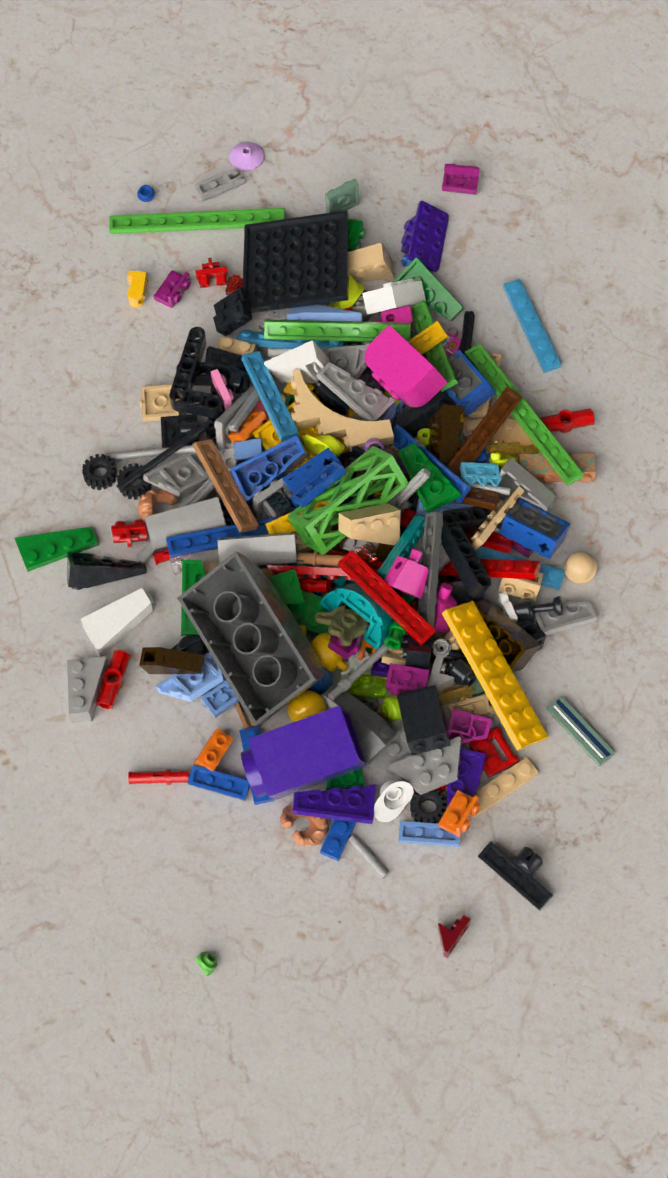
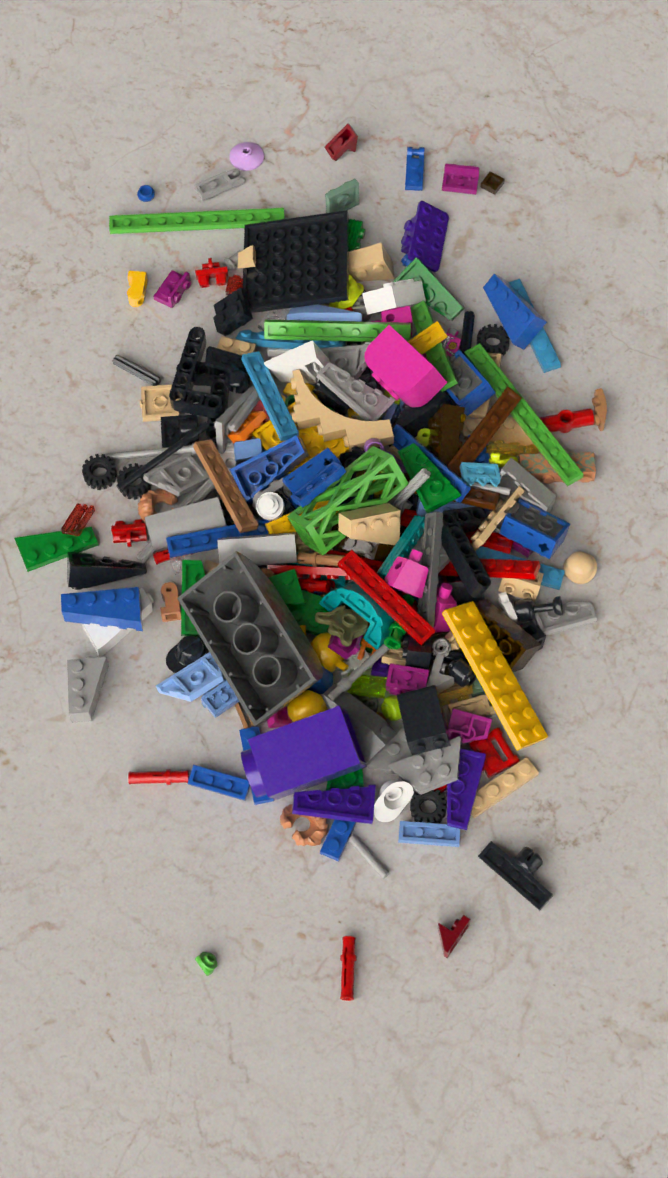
(75, 519): none -> clear red tile
(104, 607): none -> blue wedge
(109, 690): red piece -> none
(136, 370): none -> axle
(169, 595): none -> nougat leg
(169, 661): dark brown slope -> none
(213, 750): orange bracket -> none
(220, 385): bright pink plate -> none
(231, 262): none -> light grey pin
(247, 257): none -> tan slope
(270, 506): none -> white plate
(279, 719): none -> dark pink slope
(322, 443): neon yellow piece -> none
(343, 141): none -> dark red slope
(348, 961): none -> red pin
(365, 555): clear red tile -> none
(414, 169): none -> blue plate
(459, 812): orange bracket -> none
(492, 183): none -> dark brown plate
(494, 332): none -> black tyre
(515, 313): none -> blue wedge
(580, 731): sand green tile -> none
(600, 410): none -> medium nougat slope

